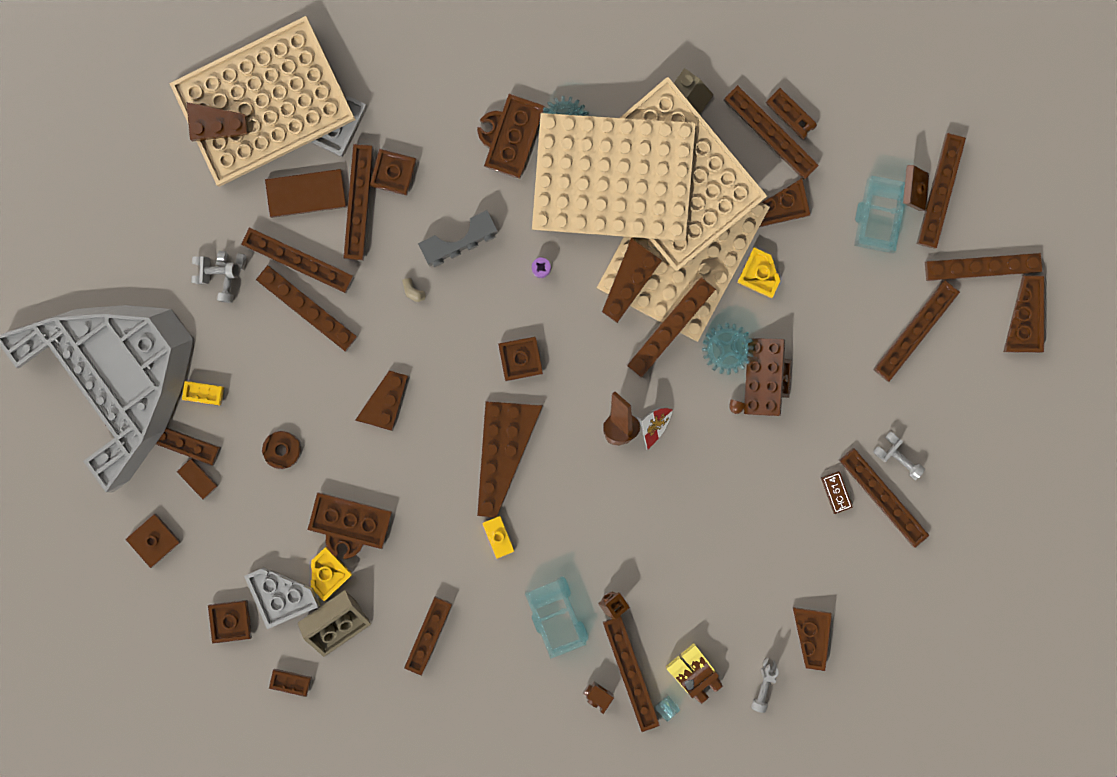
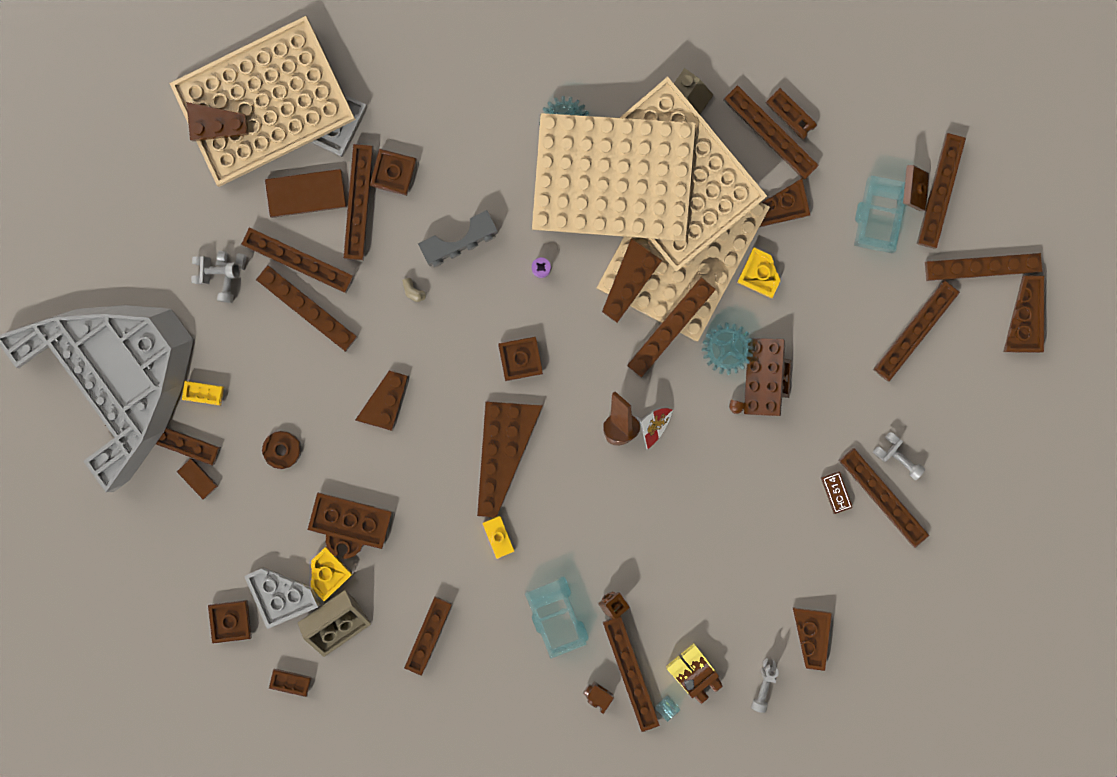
(153, 540): reddish brown plate -> none
(511, 135): reddish brown plate -> none

